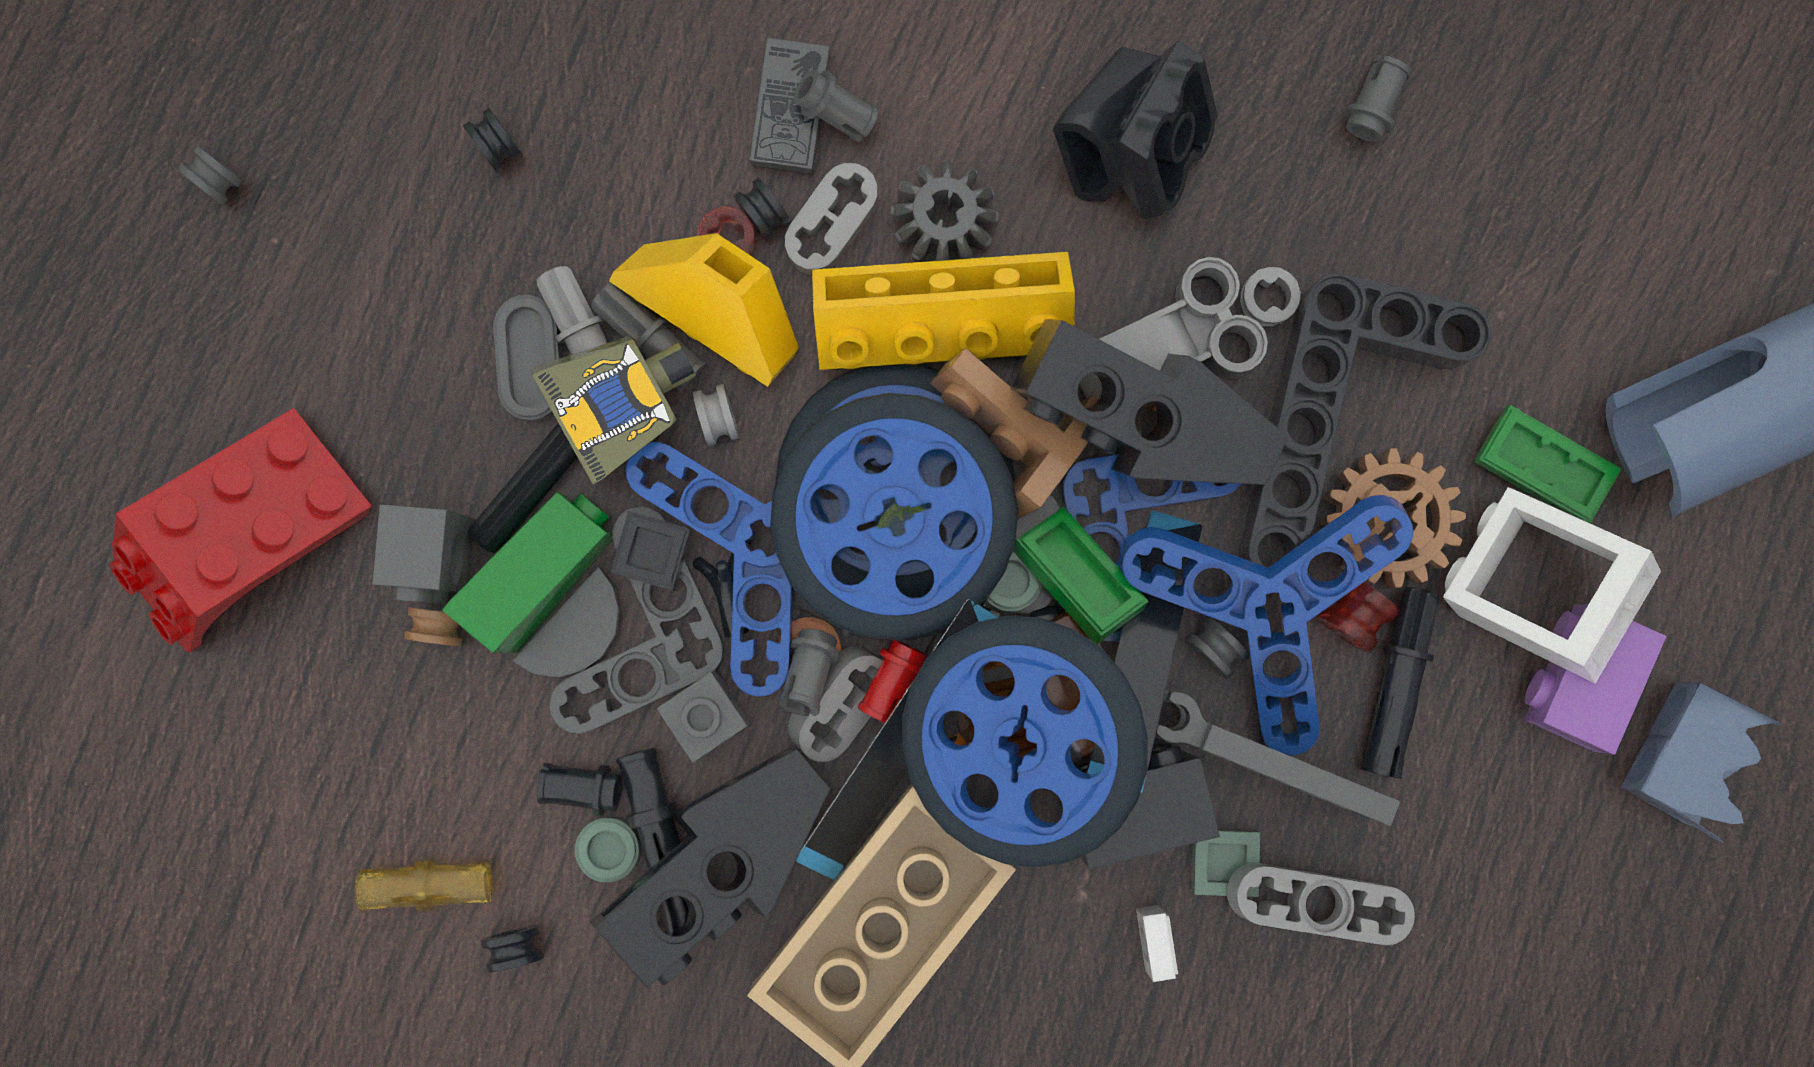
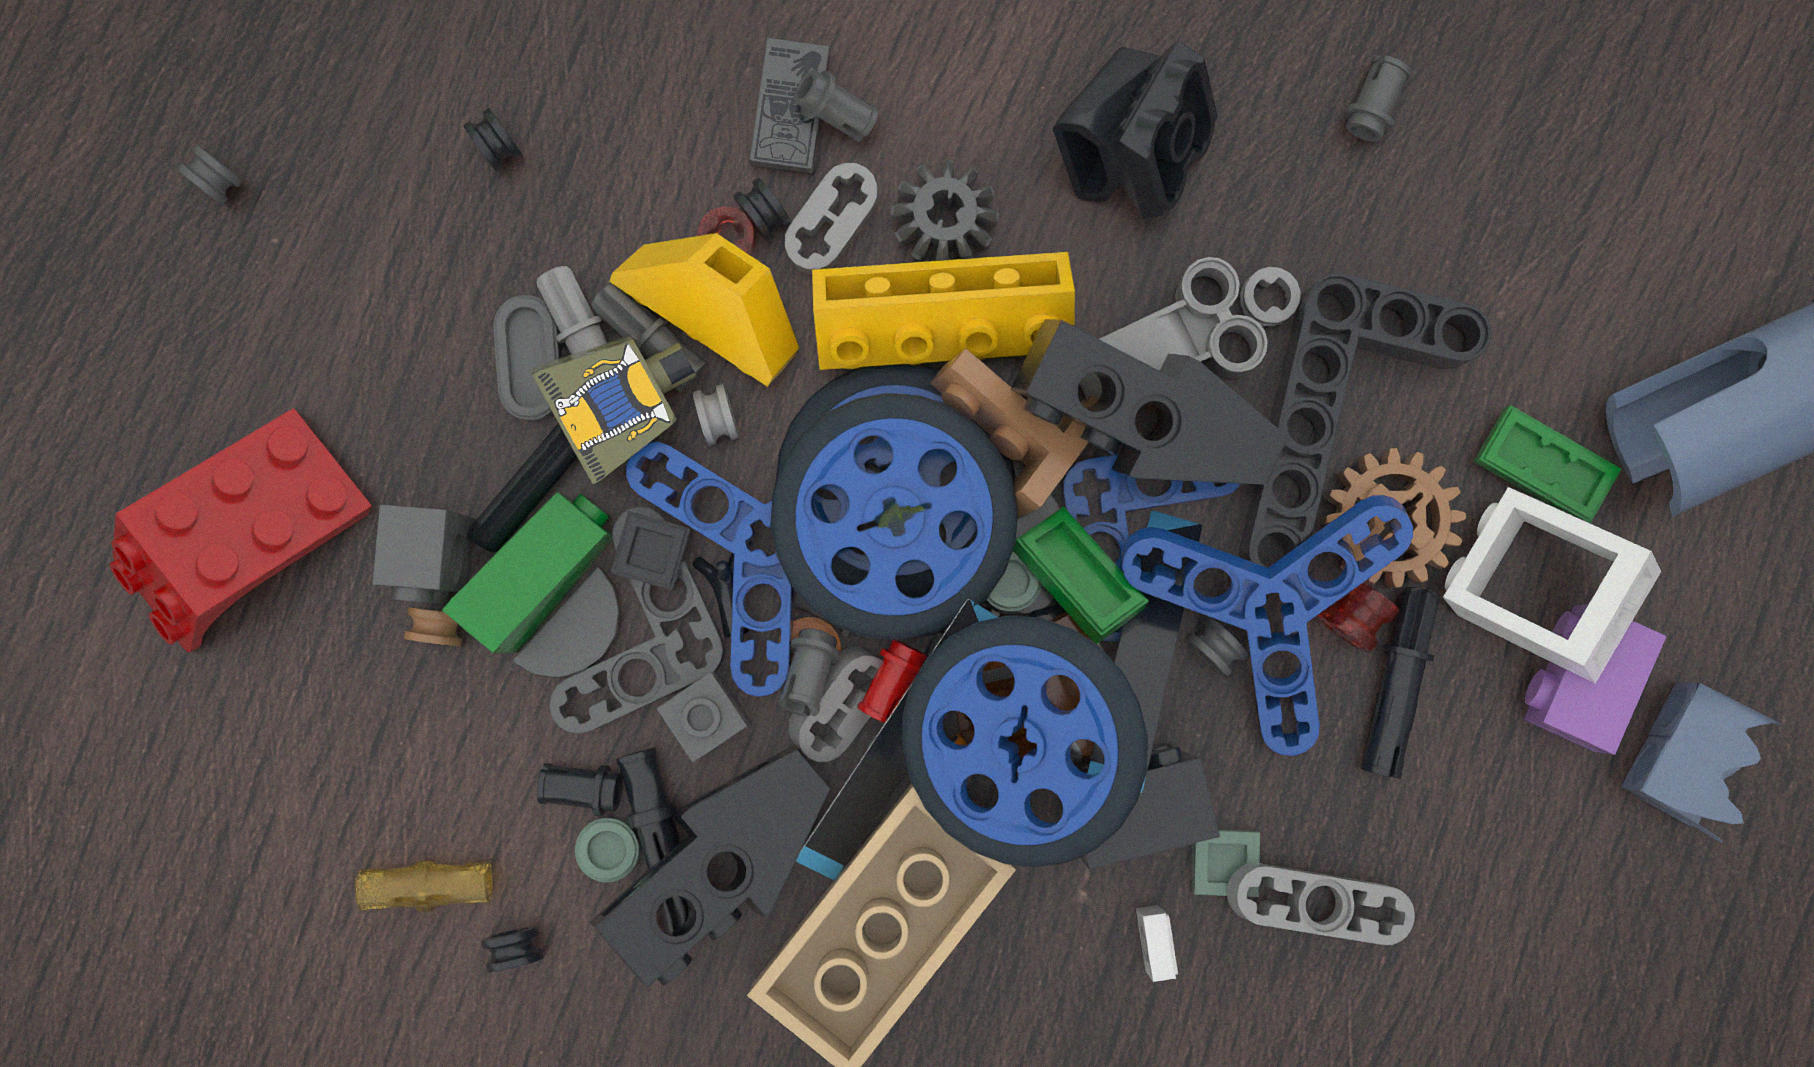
(1197, 733): dark grey tile -> none

